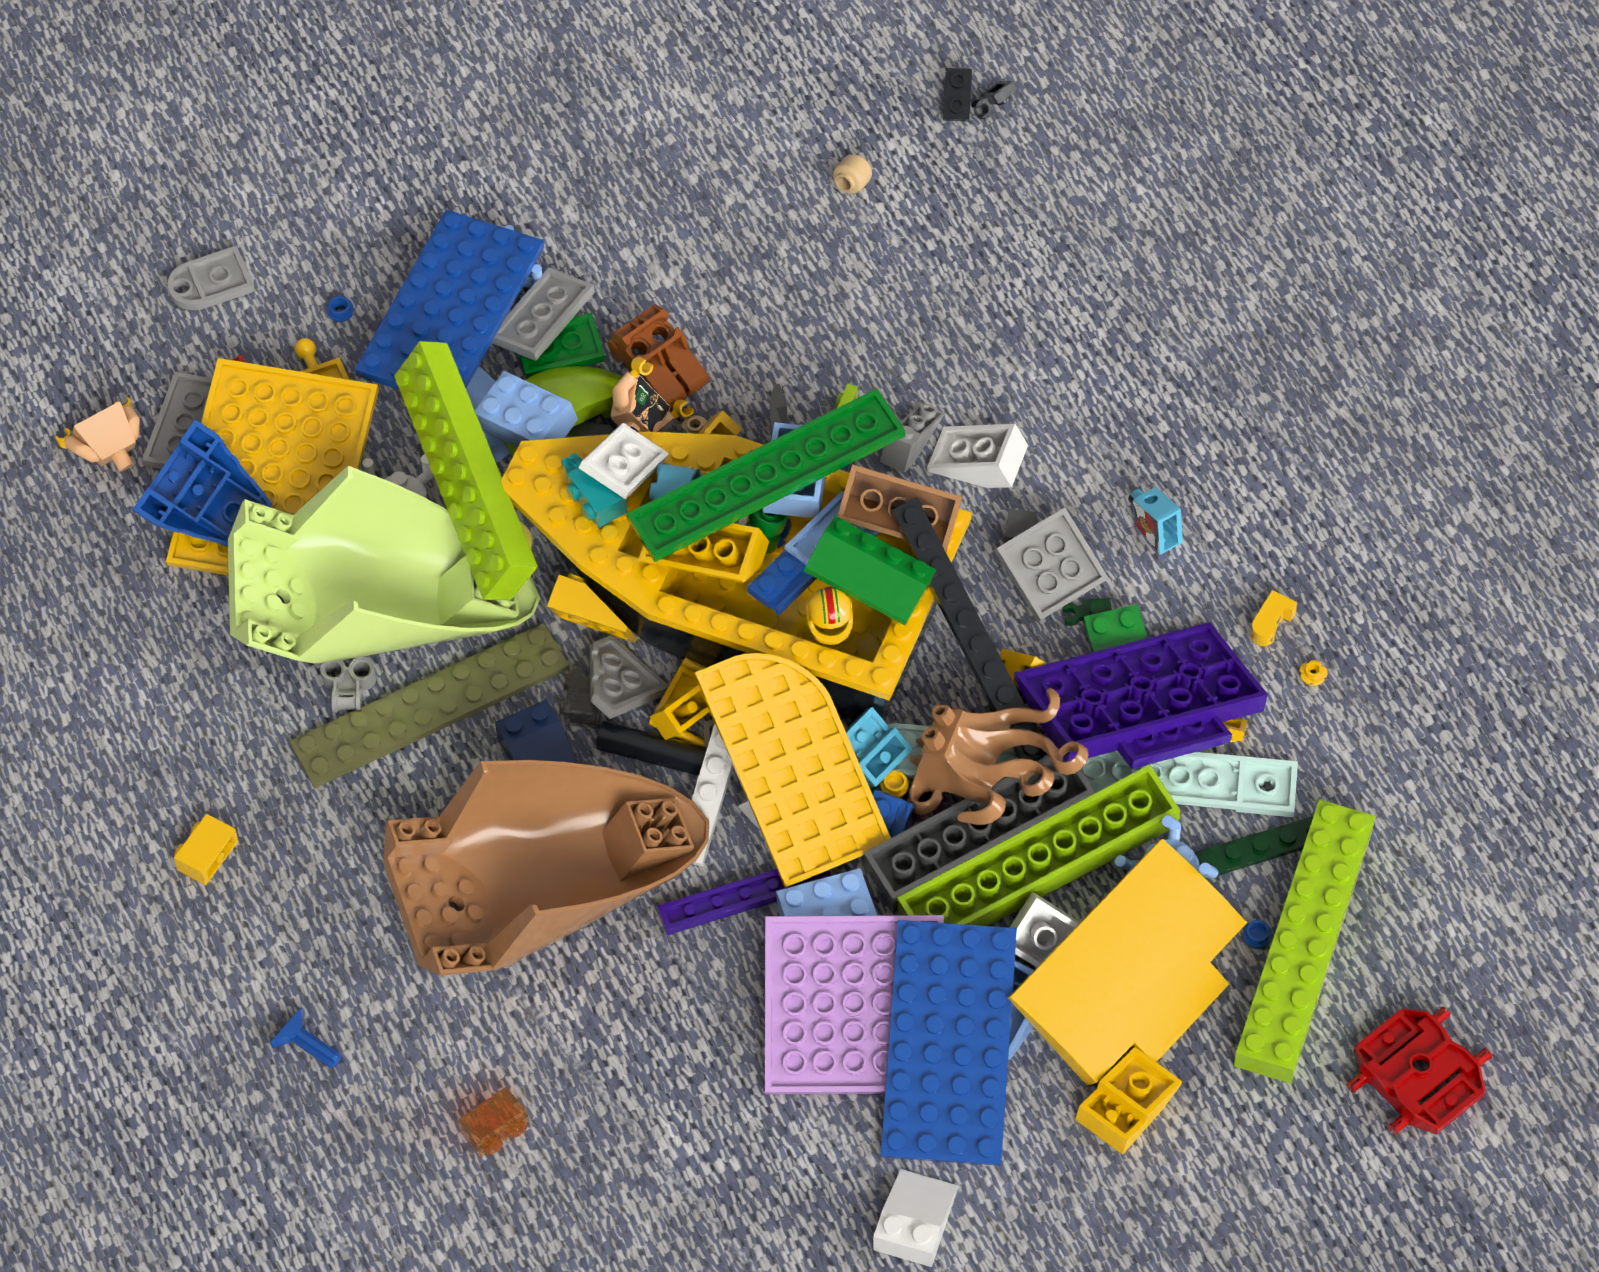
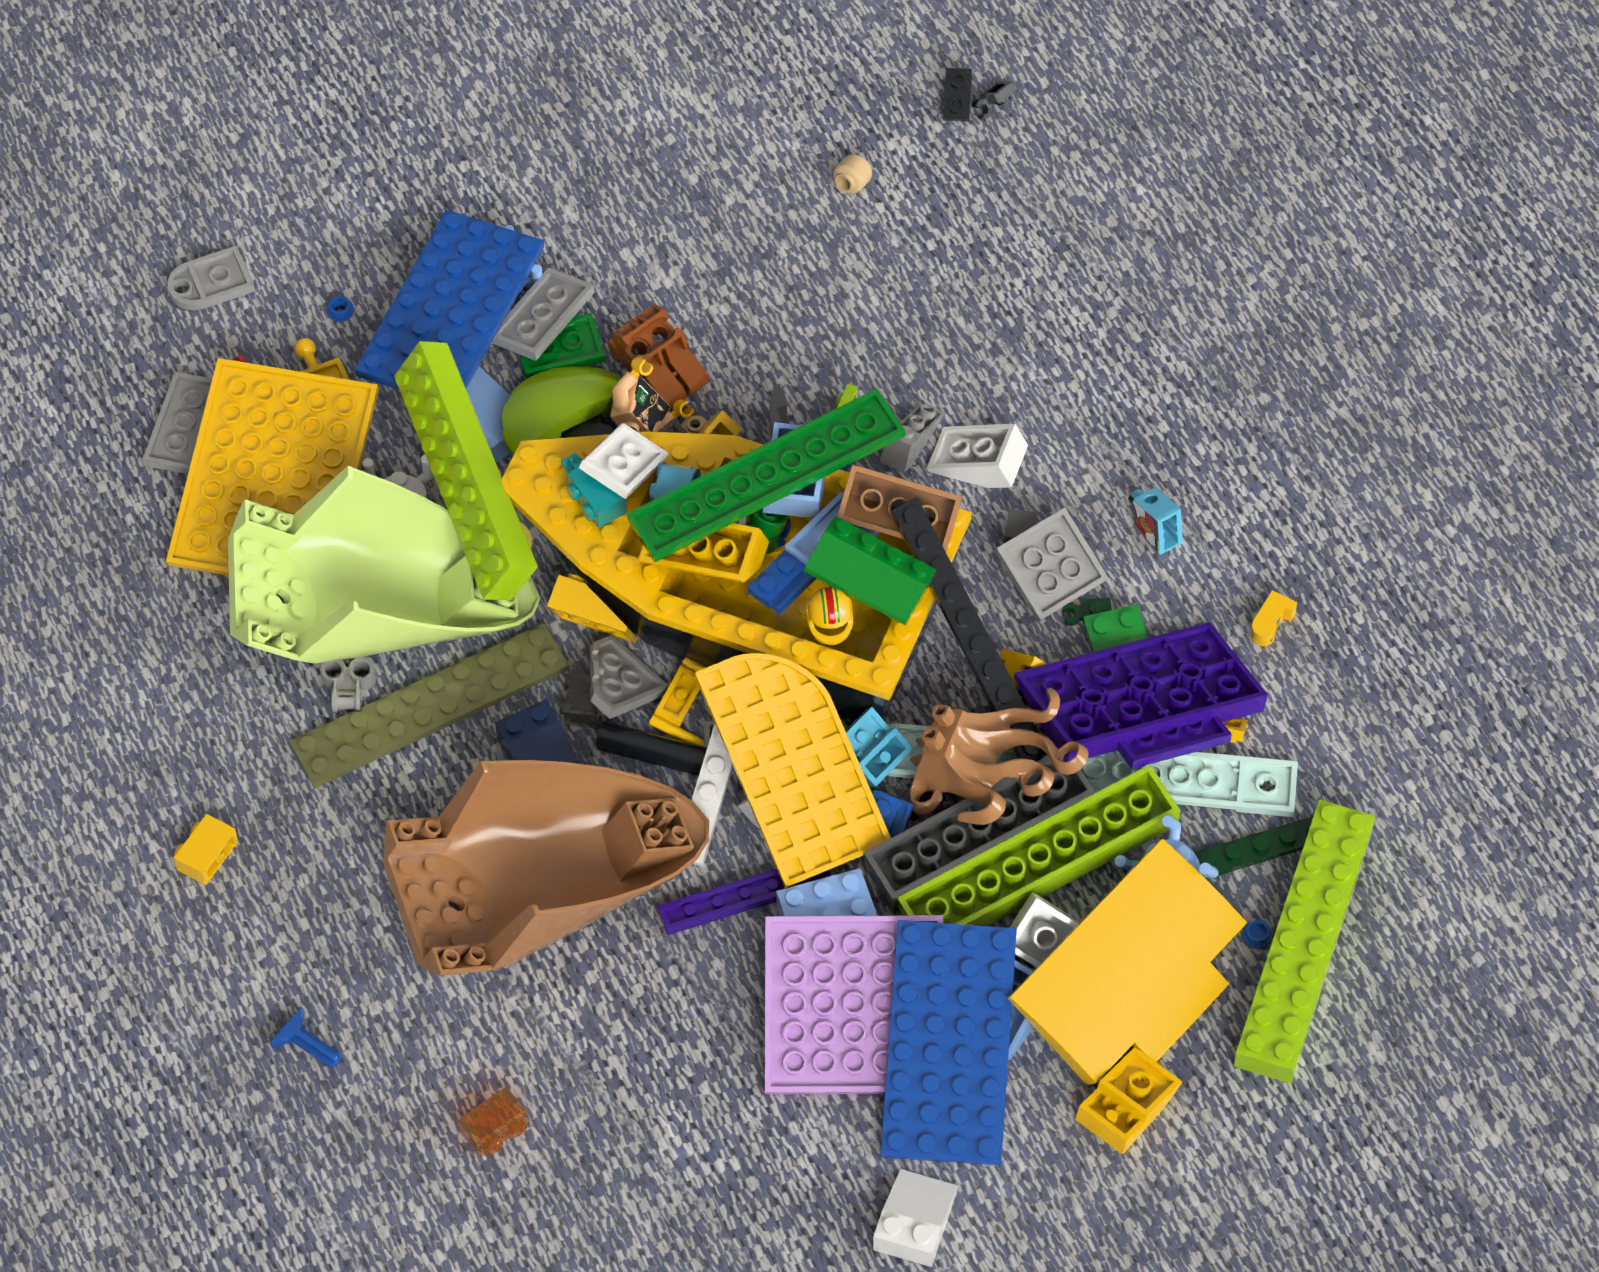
(105, 436): light nougat torso -> none
(199, 488): blue wedge -> none
(524, 412): light blue brick -> none
(680, 712): yellow brick -> none
(895, 784): yellow plate -> none
(1310, 678): yellow plate -> none
(1387, 1061): red piece -> none

